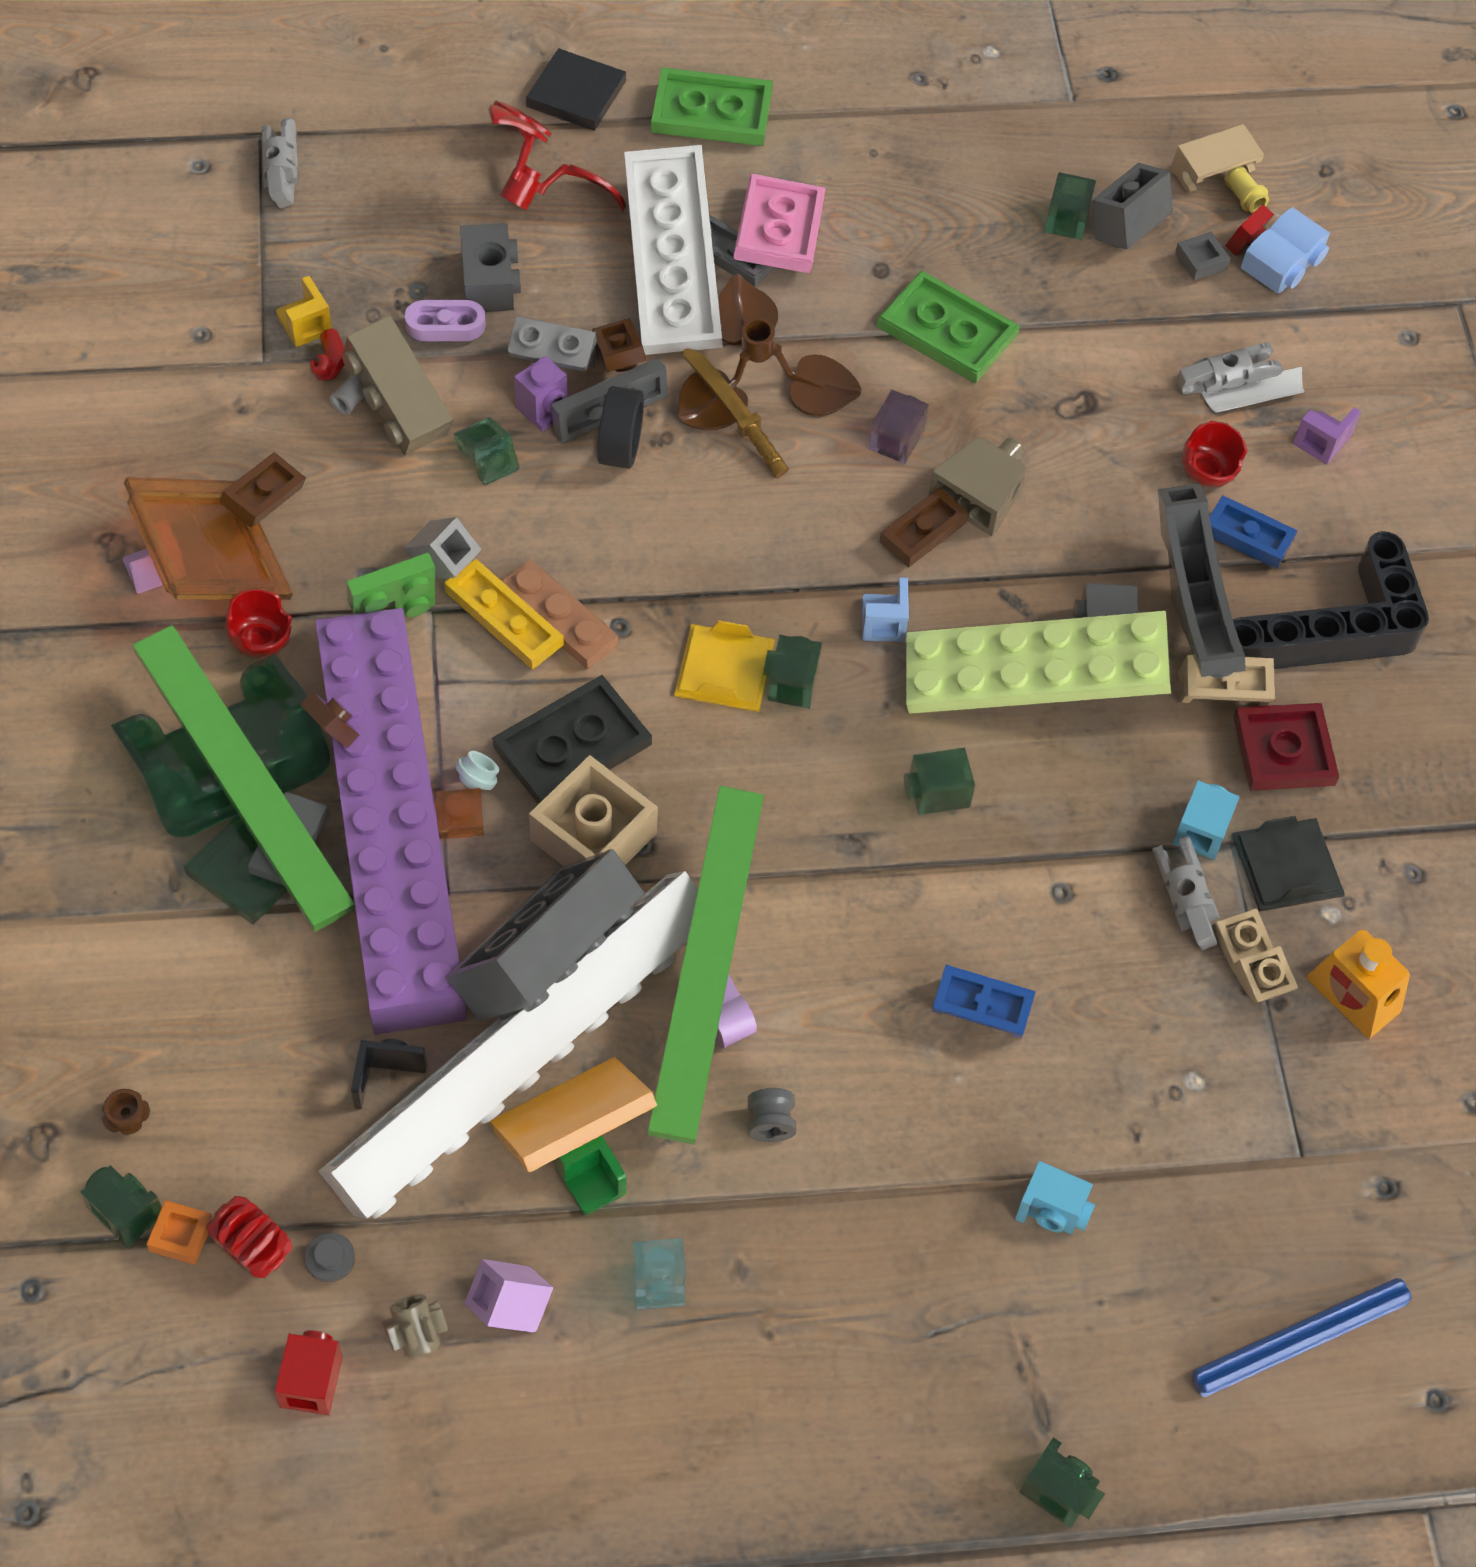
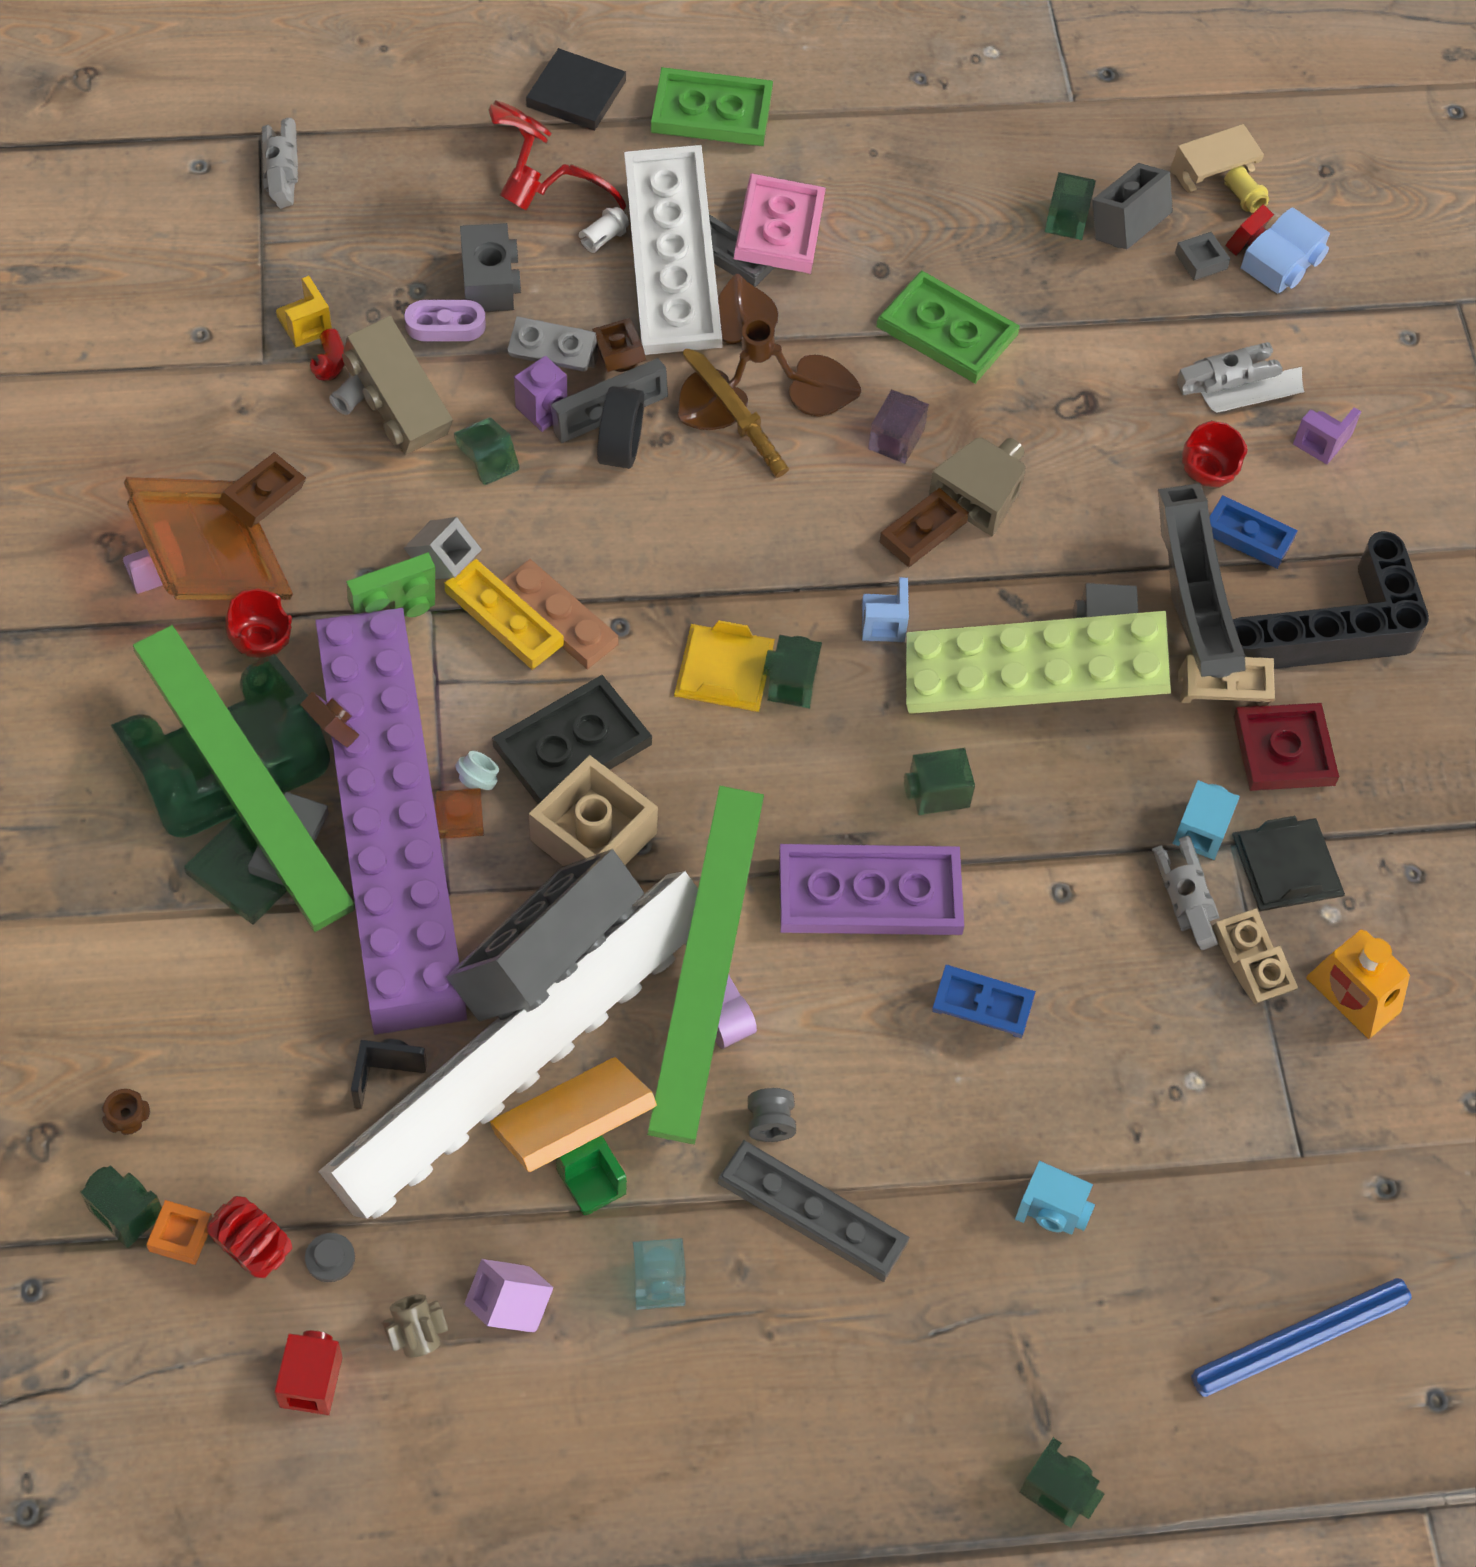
(611, 223): none -> white pin
(813, 1210): none -> dark grey tile
(870, 889): none -> medium lavender plate

